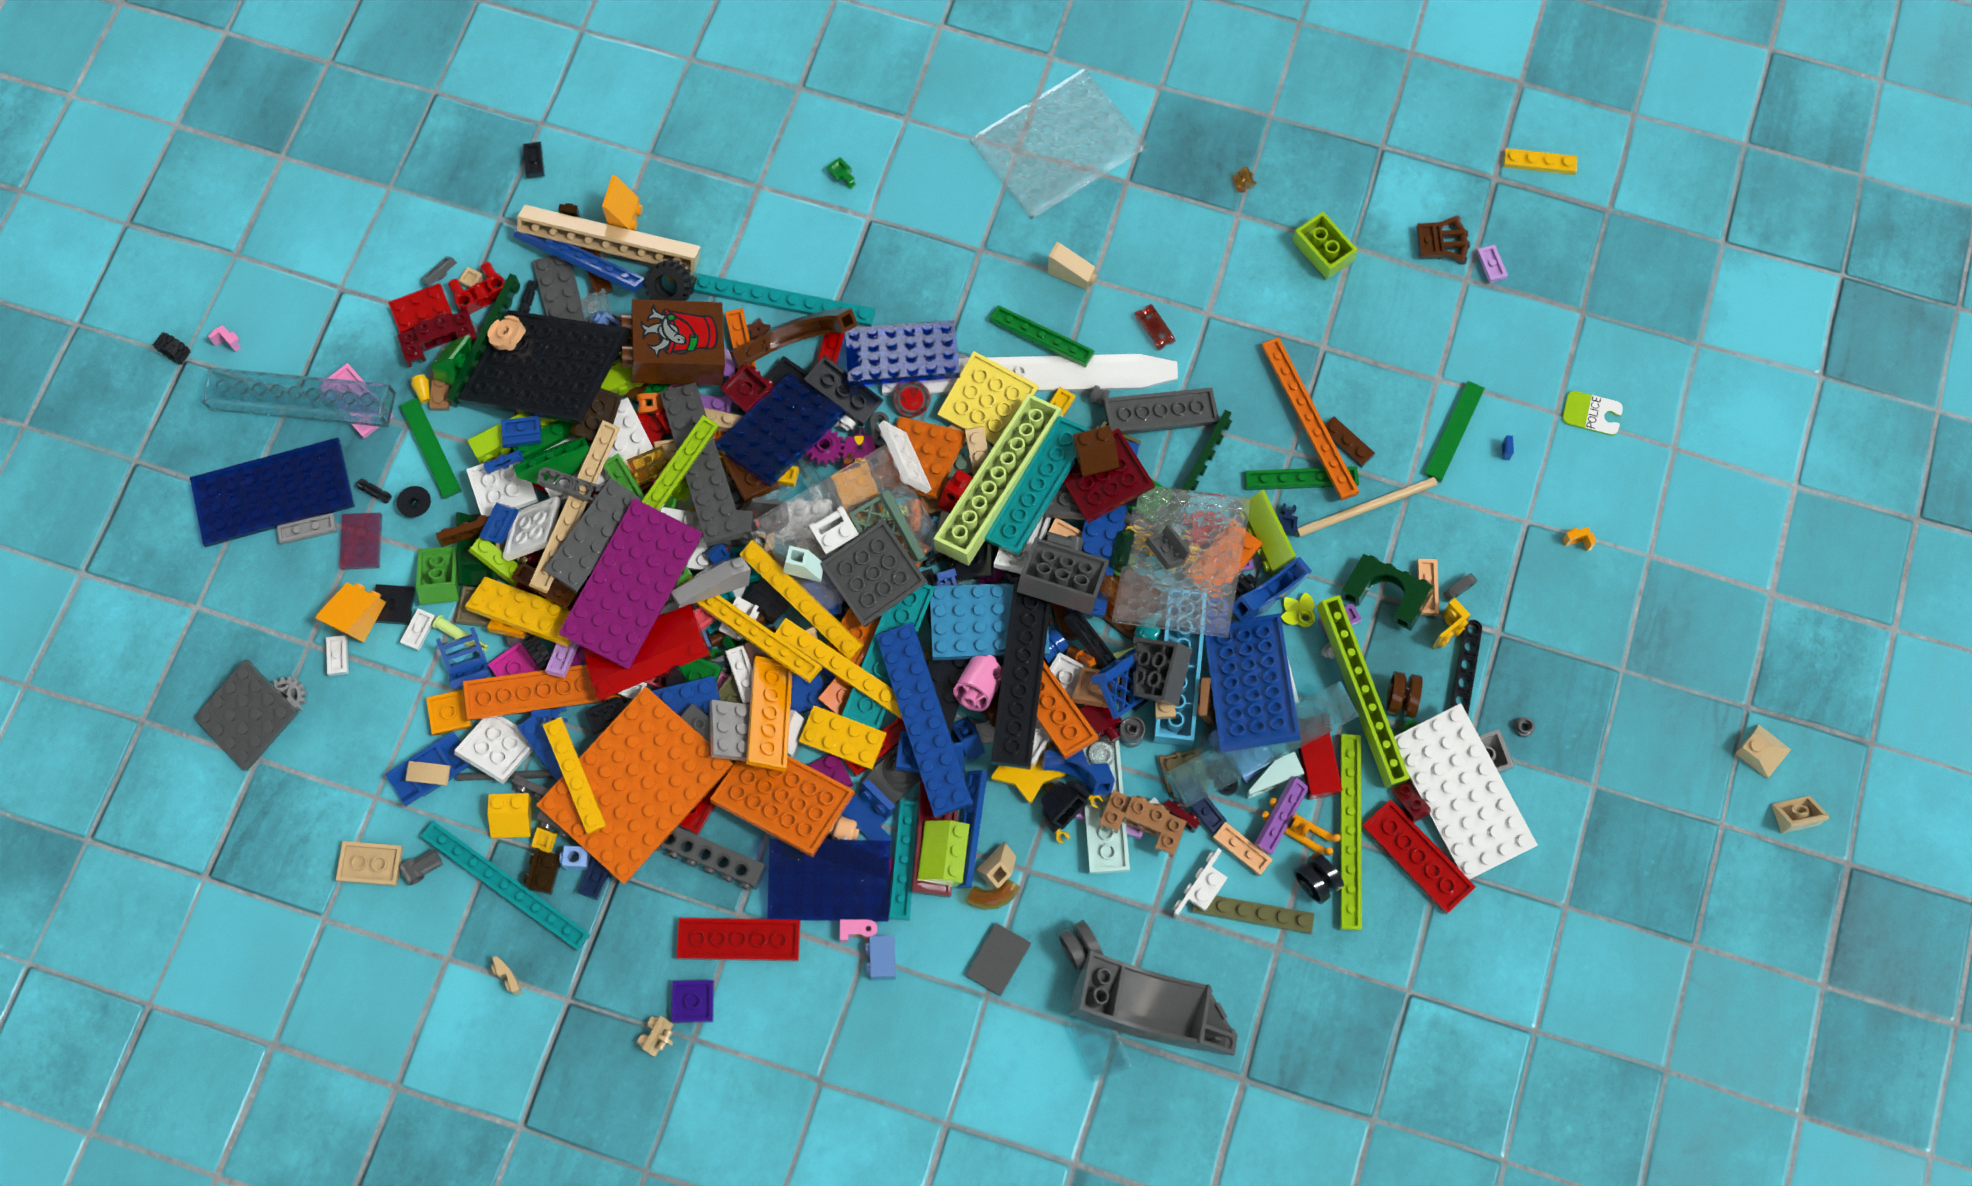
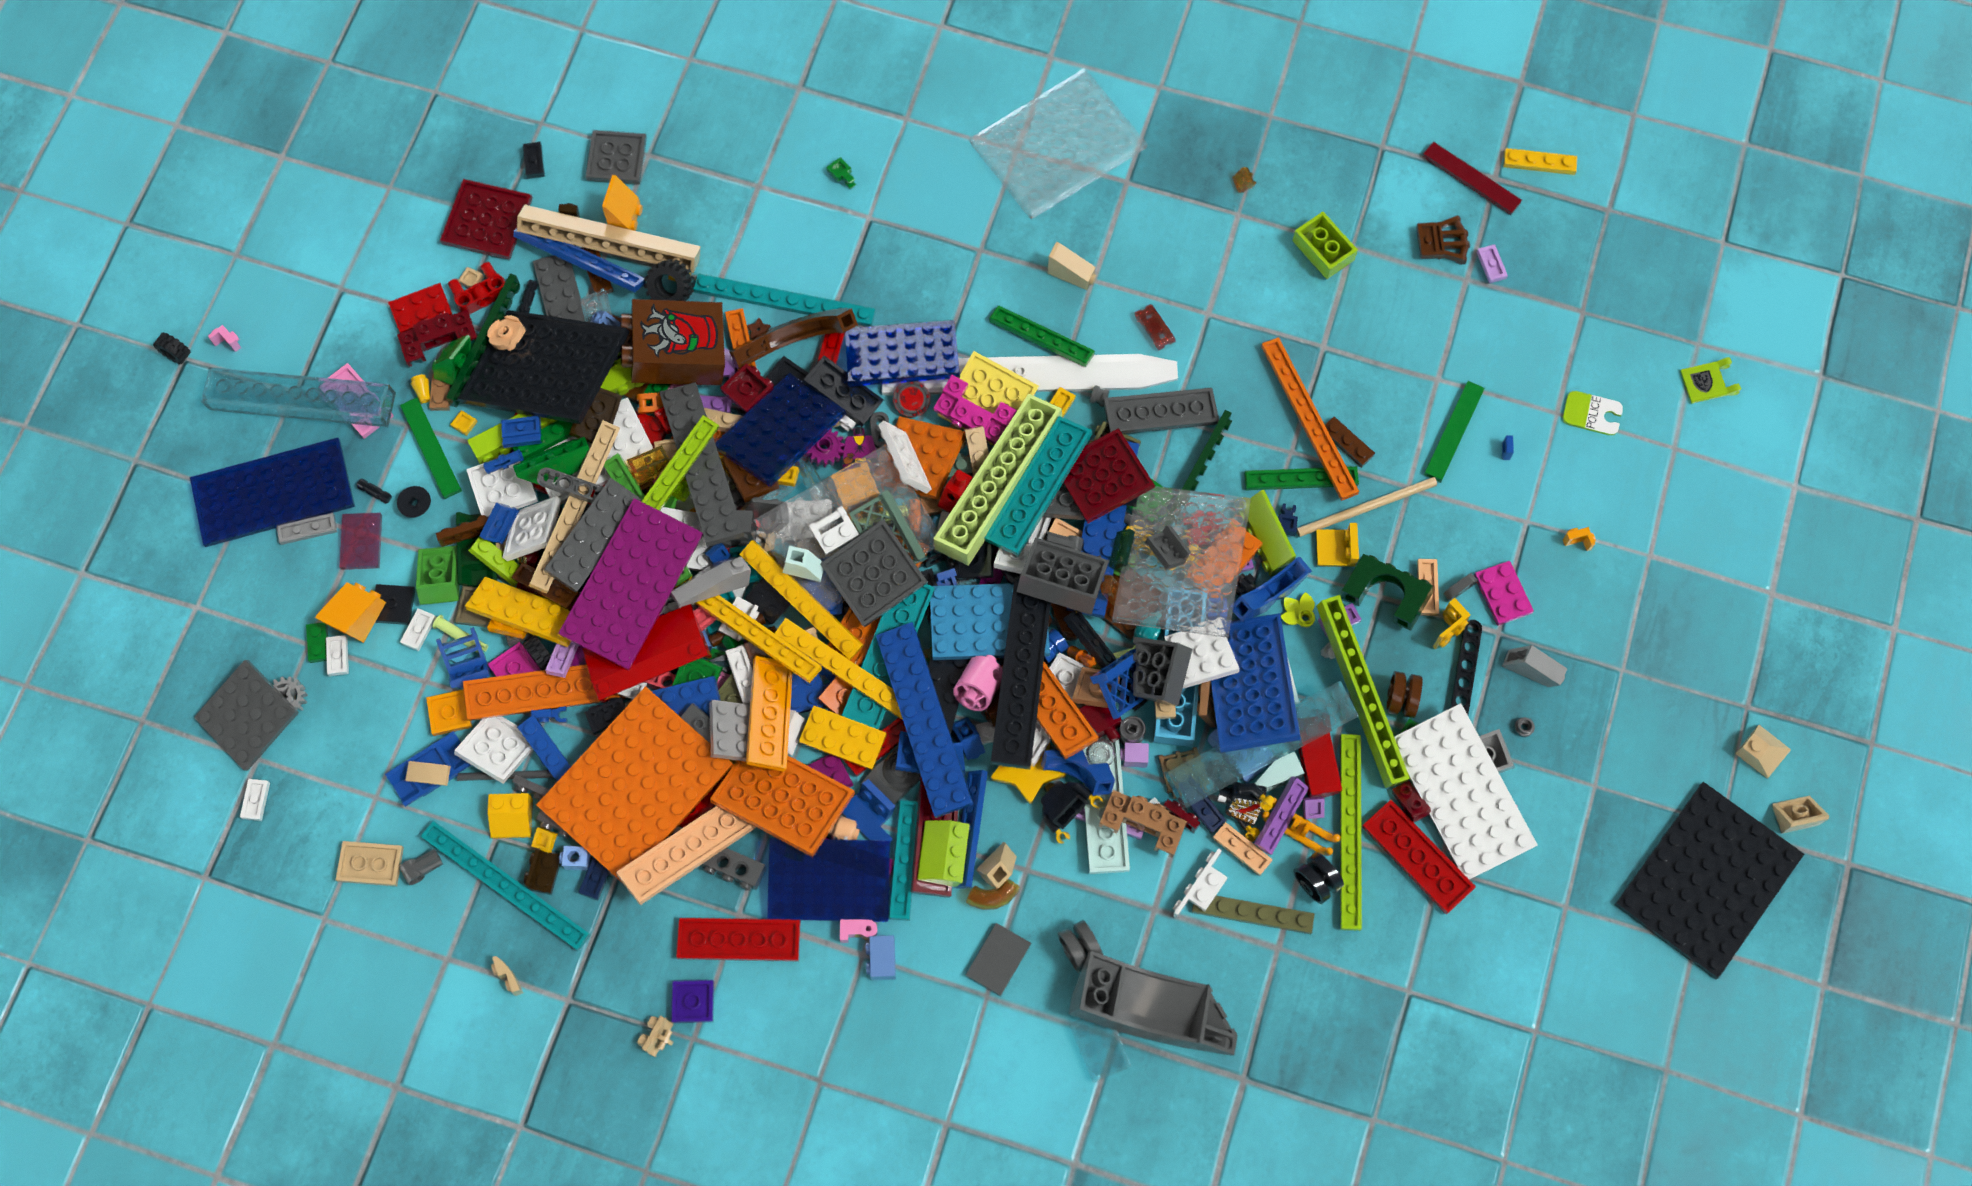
(255, 799): none -> white plate
(317, 642): none -> green plate
(439, 271): dark grey plate -> none
(463, 423): none -> yellow tile
(484, 219): none -> dark red plate
(574, 775): yellow plate -> none
(616, 155): none -> dark grey plate
(675, 677): black tile -> none
(682, 853): none -> light nougat plate
(969, 415): none -> dark pink bracket
(1095, 451): reddish brown slope -> none
(1135, 755): none -> lavender brick
(1209, 659): none -> white plate
(1245, 804): none -> torso
(1313, 807): none -> medium lavender plate
(1338, 547): none -> yellow bracket
(1472, 178): none -> dark red tile
(1503, 593): none -> dark pink plate
(1535, 665): none -> light grey slope
(1706, 381): none -> lime flag
(1709, 880): none -> black plate

